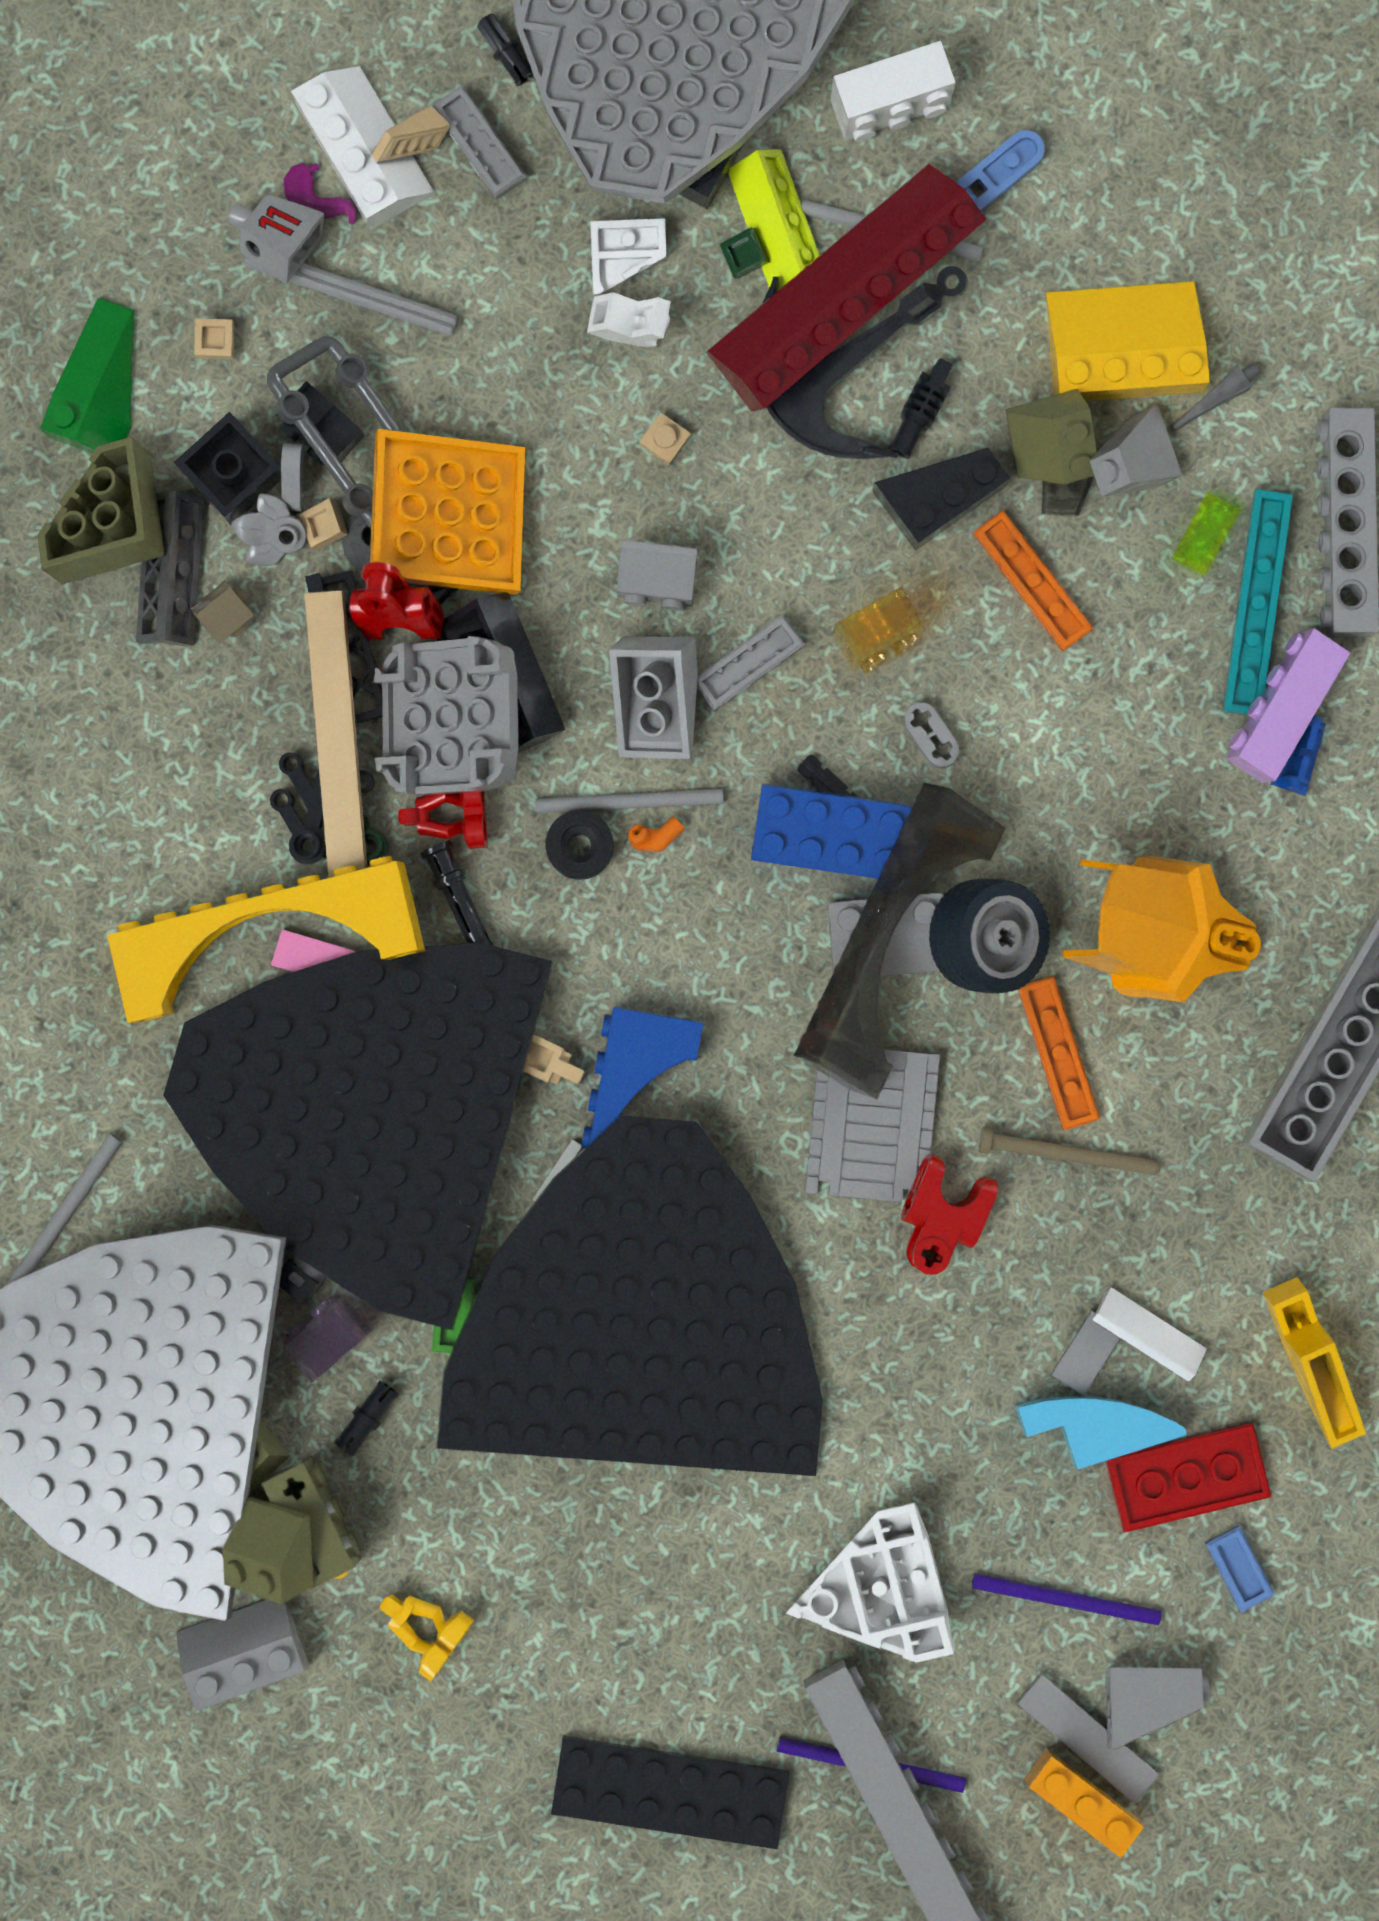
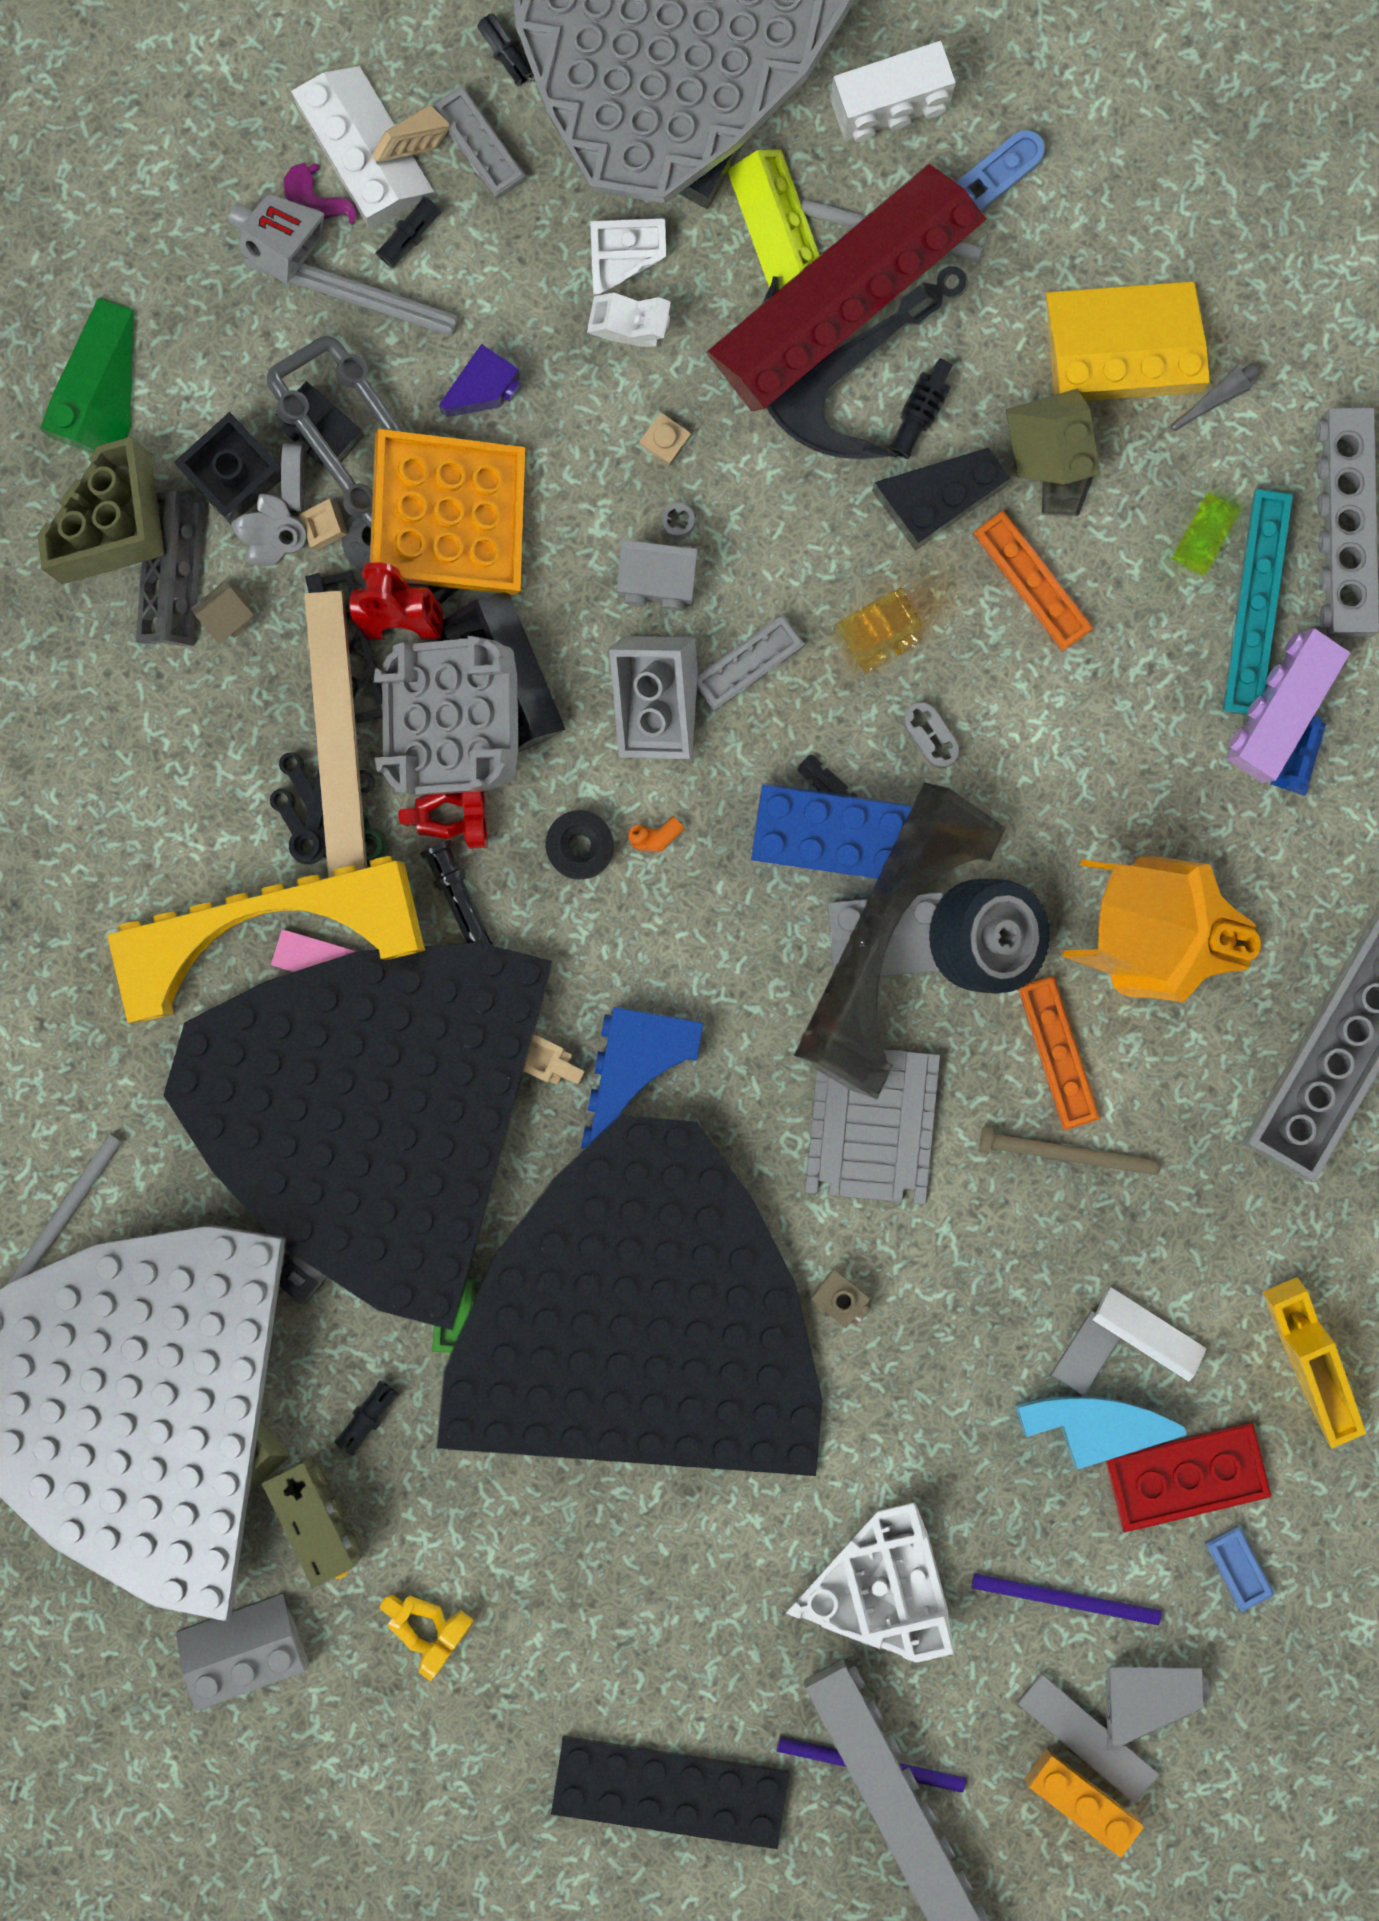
(214, 339): tan plate -> none
(269, 1552): olive slope -> none
(327, 1337): clear purple brick -> none
(408, 232): none -> black pin
(481, 385): none -> dark purple slope
(569, 1154): white sticker -> none
(629, 801): light grey piece -> none
(676, 532): none -> light grey bush
(744, 253): dark green tile -> none
(841, 1299): none -> dark tan brick
(941, 1223): red piece -> none
(1136, 456): light grey slope -> none

